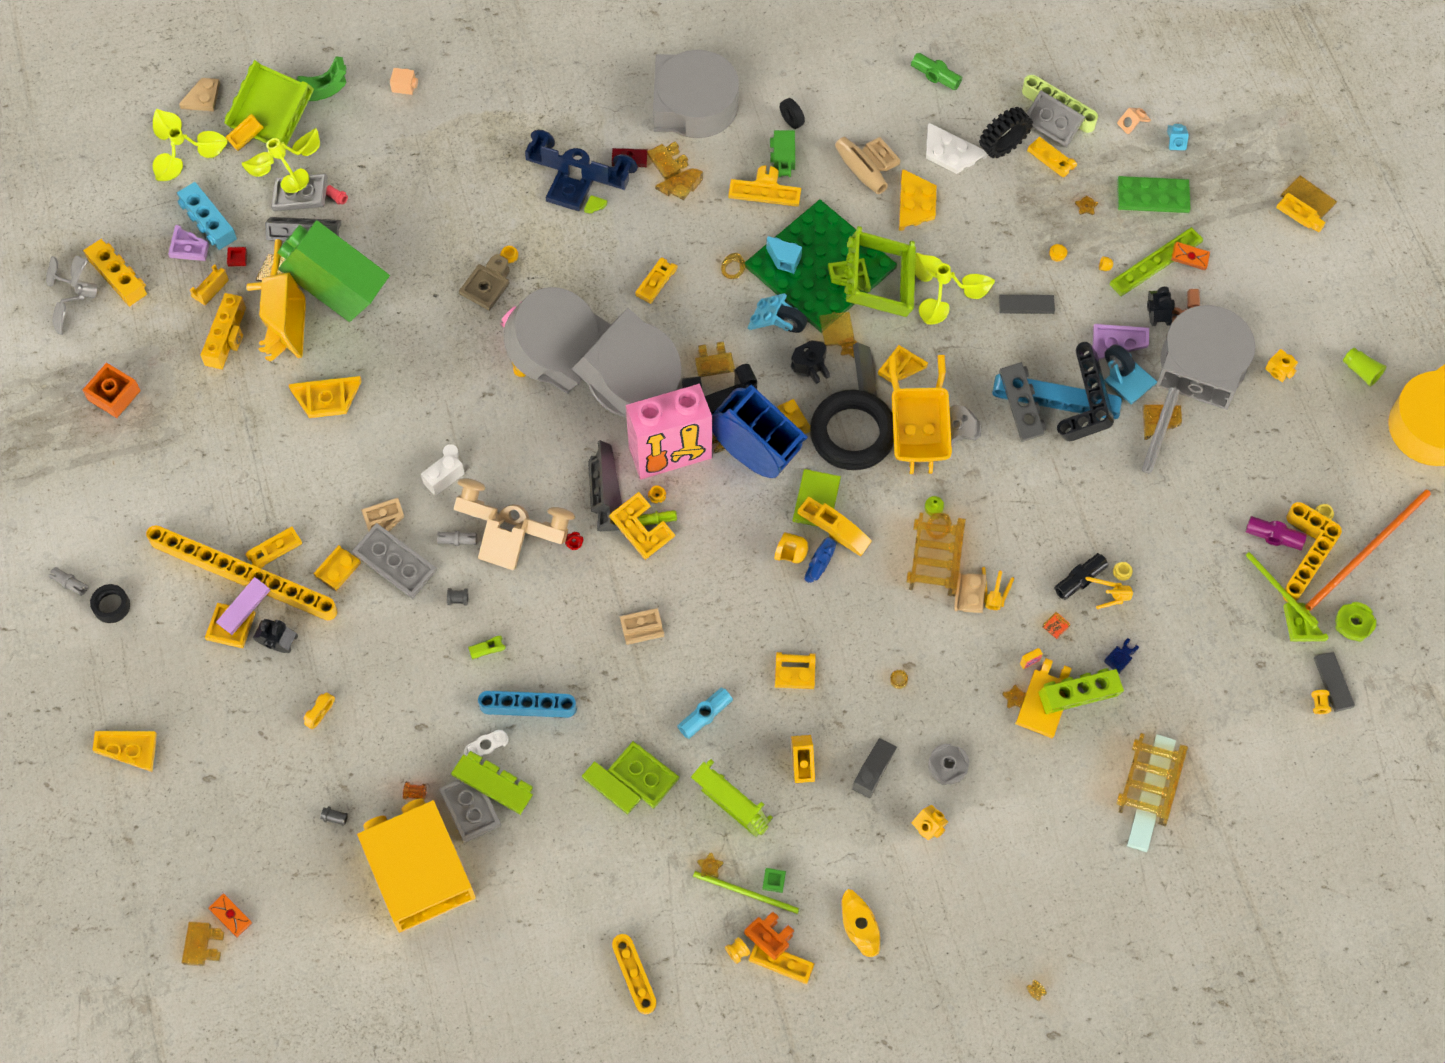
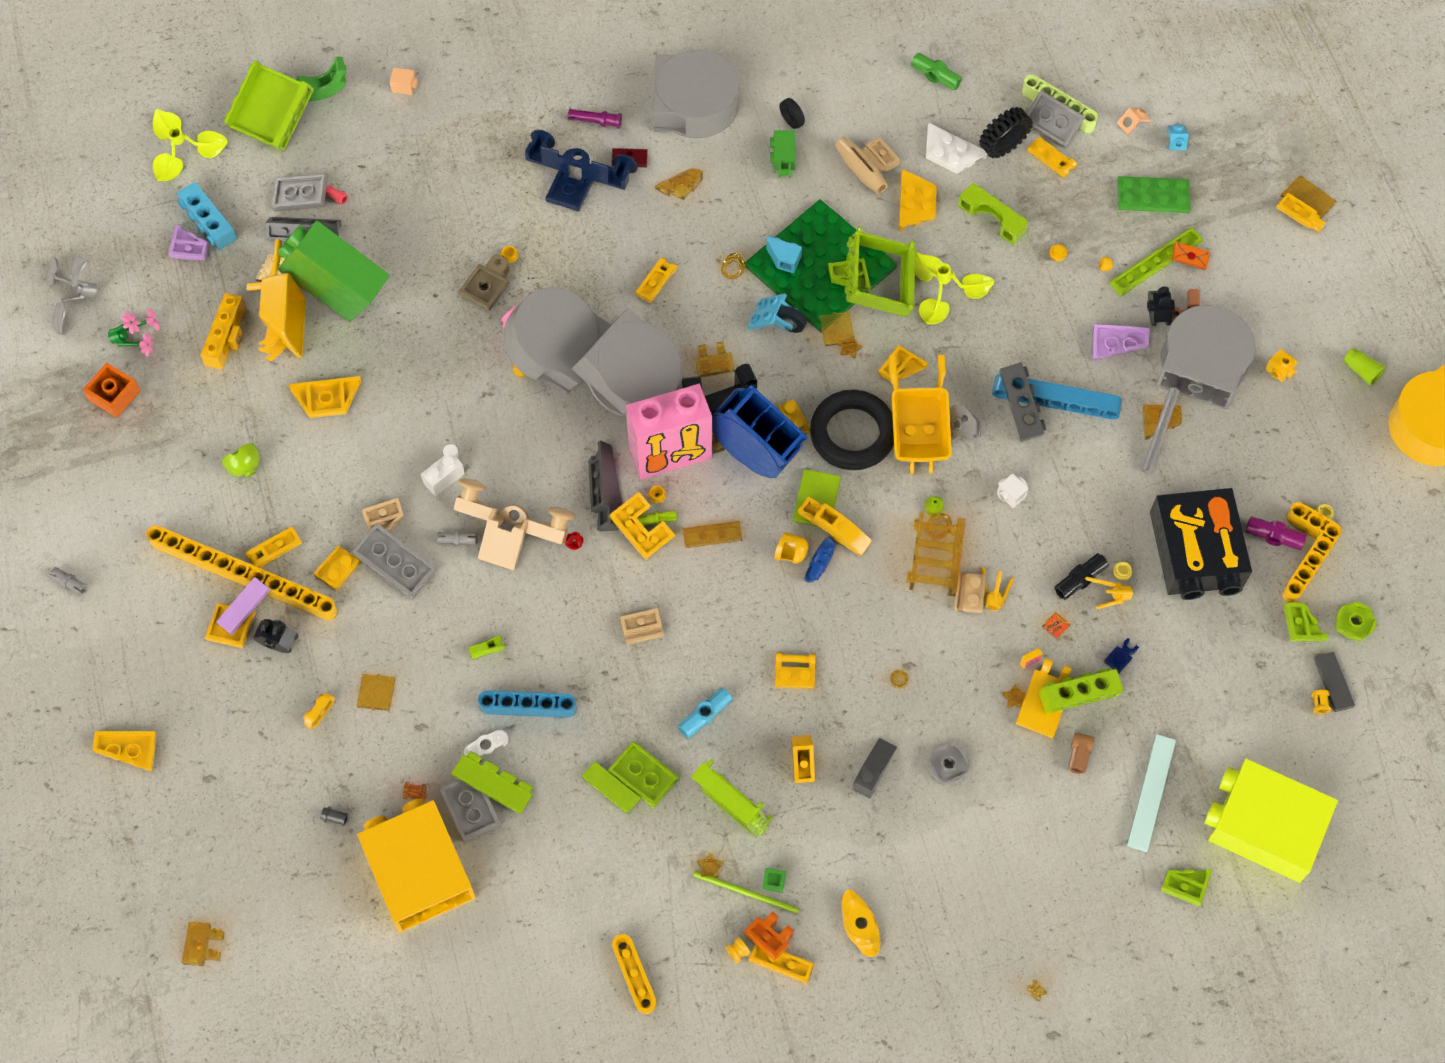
(97, 255): yellow brick -> none
(104, 591): black tyre -> none
(120, 334): none -> plant
(202, 95): tan wing -> none
(210, 285): yellow hinge -> none
(230, 915): orange tile -> none
(236, 256): red plate -> none
(242, 461): none -> lime cylinder
(244, 132): yellow tile -> none
(296, 181): neon yellow plant -> none
(376, 692): none -> clear yellow piece
(457, 596): dark grey bush -> none
(595, 204): lime tile -> none
(600, 118): none -> magenta pin
(663, 161): clear yellow plate -> none
(712, 534): none -> clear yellow tile
(765, 189): yellow plate -> none
(811, 360): black hinge -> none
(864, 368): dark grey tile -> none
(930, 822): yellow brick -> none
(977, 200): none -> lime arch
(1012, 490): none -> white brick
(1026, 304): dark grey tile -> none
(1081, 748): none -> medium nougat piece
(1086, 201): clear yellow plate -> none
(1094, 394): black beam -> none
(1126, 375): medium azure plate -> none
(1167, 792): clear yellow fence -> none
(1187, 884): none -> lime wing
(1200, 543): none -> black brick
(1270, 819): none -> neon yellow brick
(1286, 595): lime axle -> none
(1367, 550): orange piece -> none

